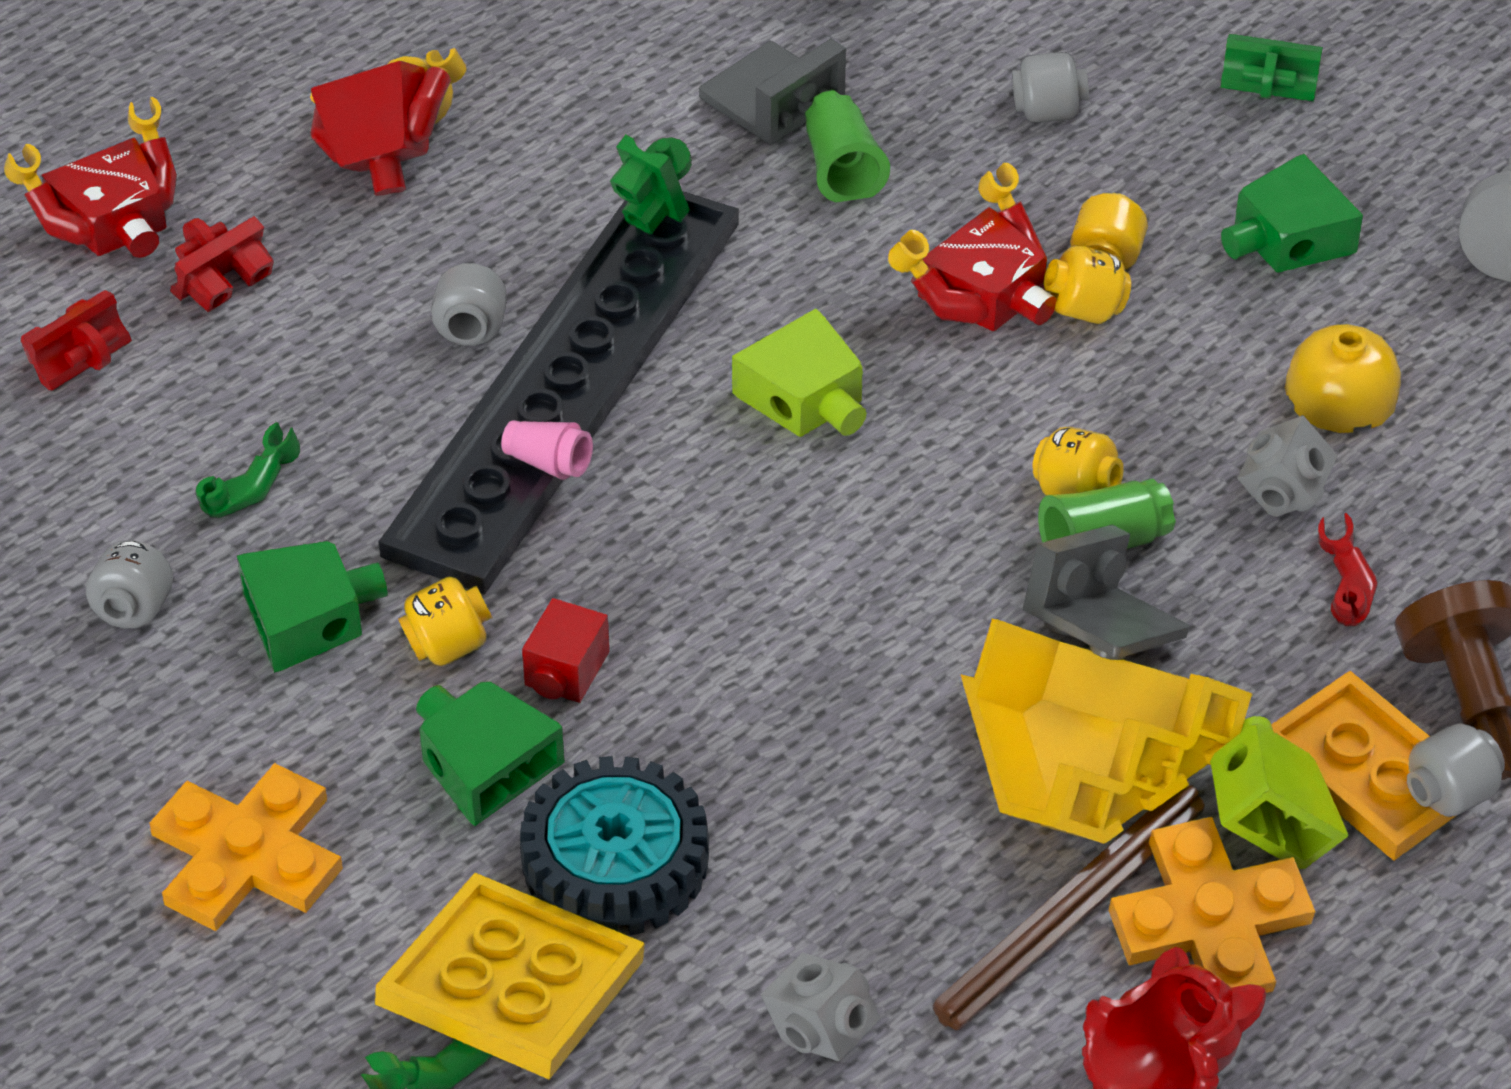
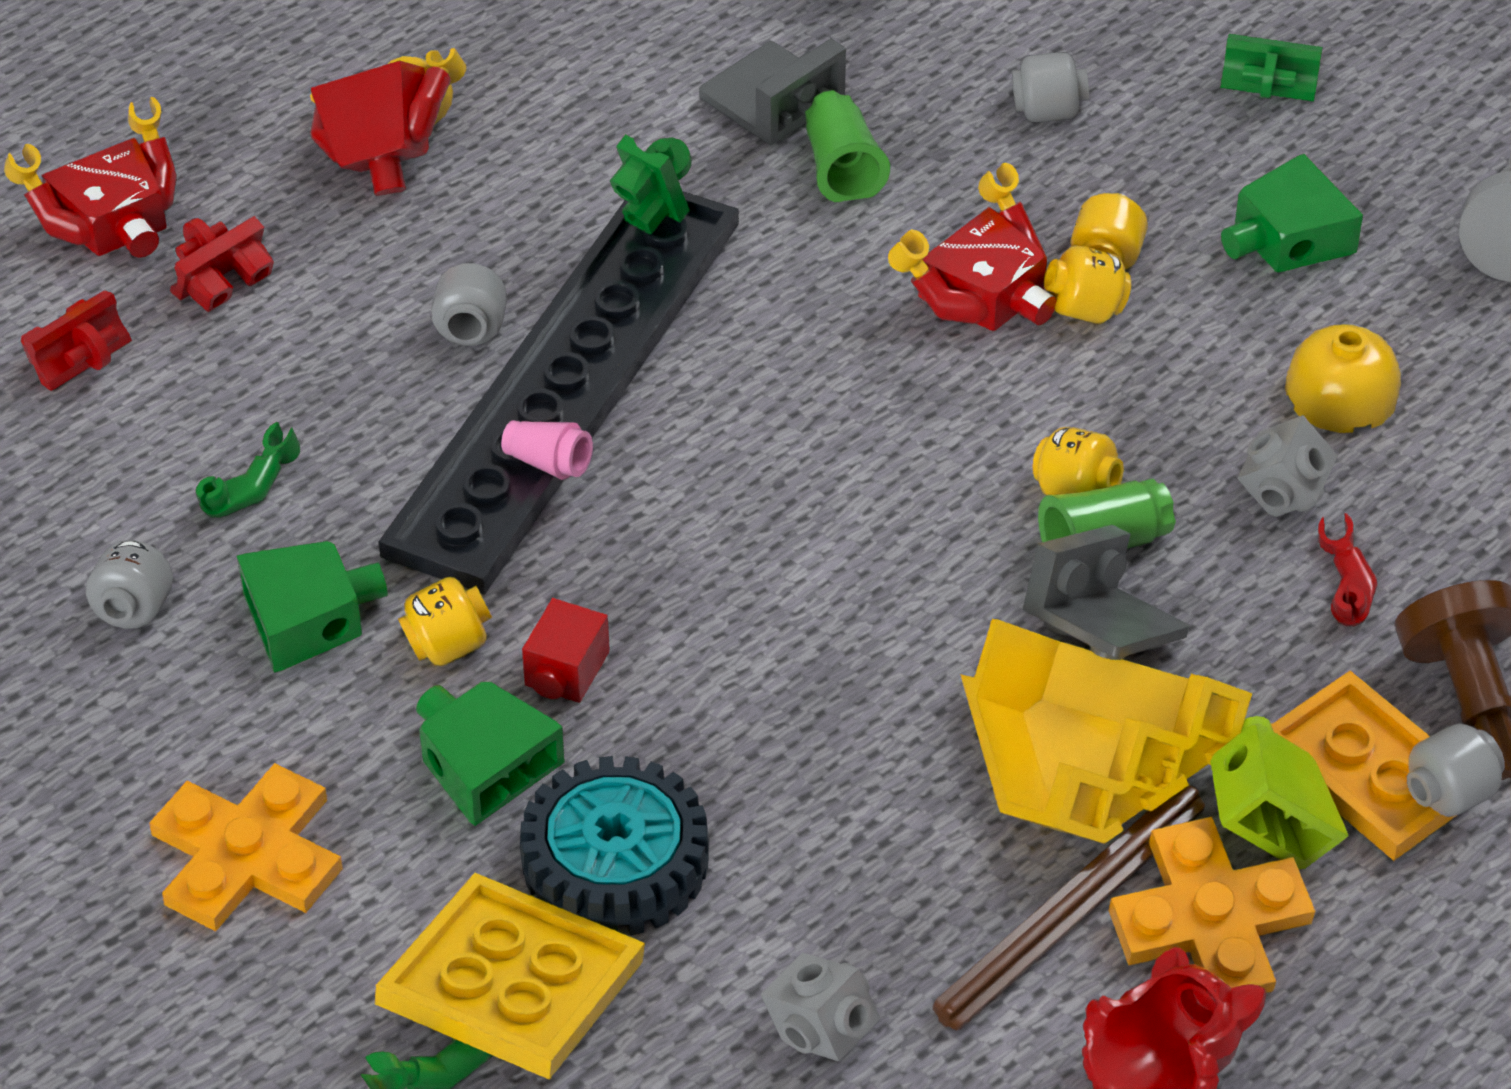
(802, 377): lime torso -> none

